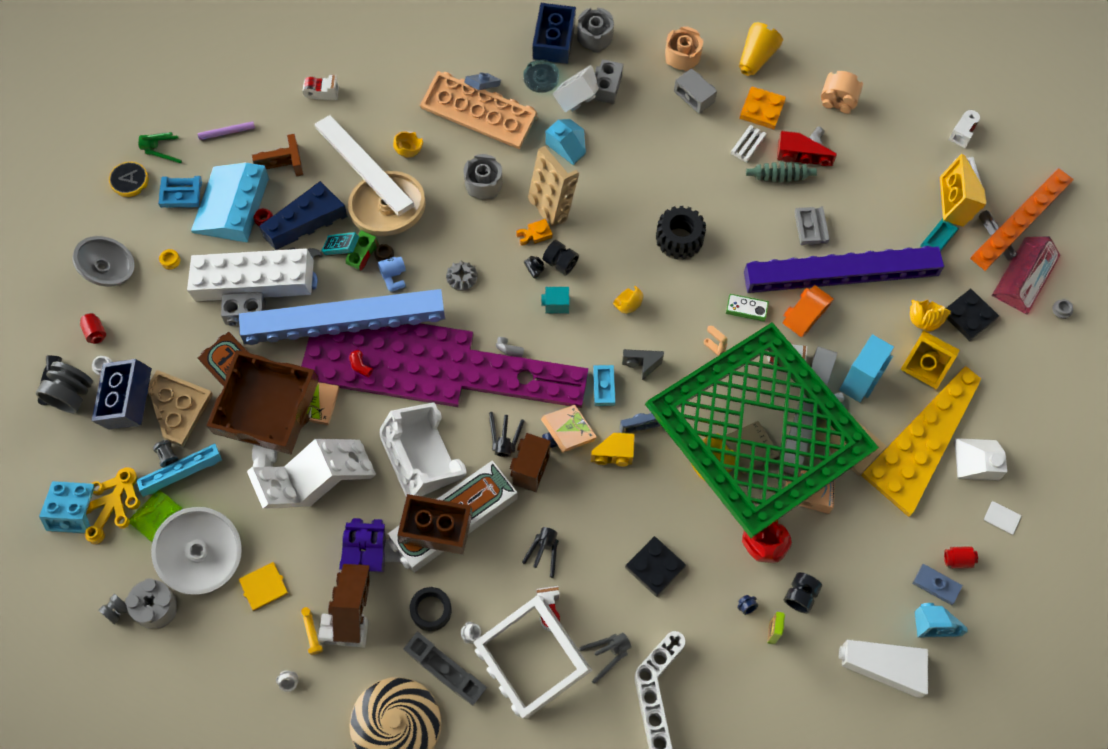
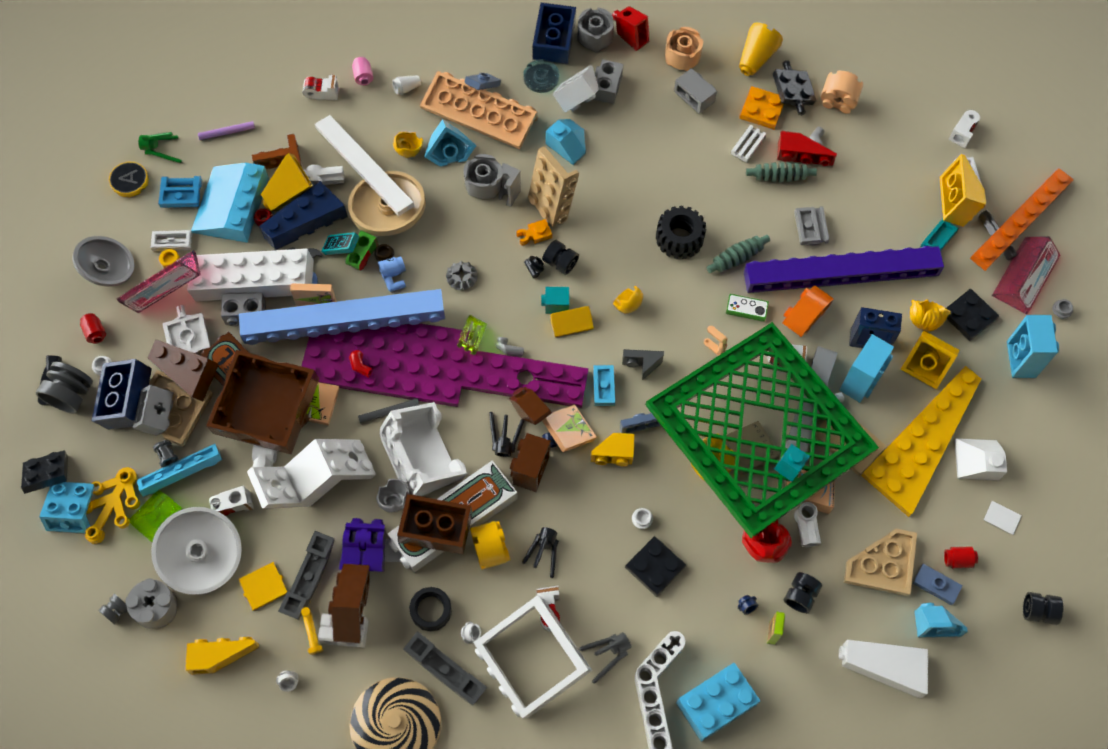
(44, 471): none -> black plate
(153, 410): none -> light grey brick
(162, 283): none -> slope
(171, 242): none -> white tile
(185, 368): none -> wedge
(187, 332): none -> white plate
(210, 657): none -> yellow slope
(232, 501): none -> white leg
(285, 184): none -> yellow slope
(308, 576): none -> dark grey slope
(312, 294): none -> light nougat tile
(326, 175): none -> white piece
(362, 71): none -> bright pink brick
(385, 411): none -> dark grey bar
(392, 495): none -> light grey hair
(405, 84): none -> white cone
(448, 145): none -> medium azure slope
(468, 346): none -> clear neon green tile
(489, 544): none -> yellow brick
(510, 183): none -> light grey hinge
(529, 405): none -> reddish brown slope
(571, 321): none -> yellow slope
(632, 27): none -> red torso
(642, 518): none -> white plate
(717, 701): none -> medium azure brick
(738, 253): none -> sand green piece
(791, 462): none -> teal brick
(794, 87): none -> black plate
(808, 527): none -> white piece
(869, 323): none -> dark blue window
(885, 564): none -> tan plate
(1032, 346): none -> medium azure brick
(1046, 608): none -> black wheel

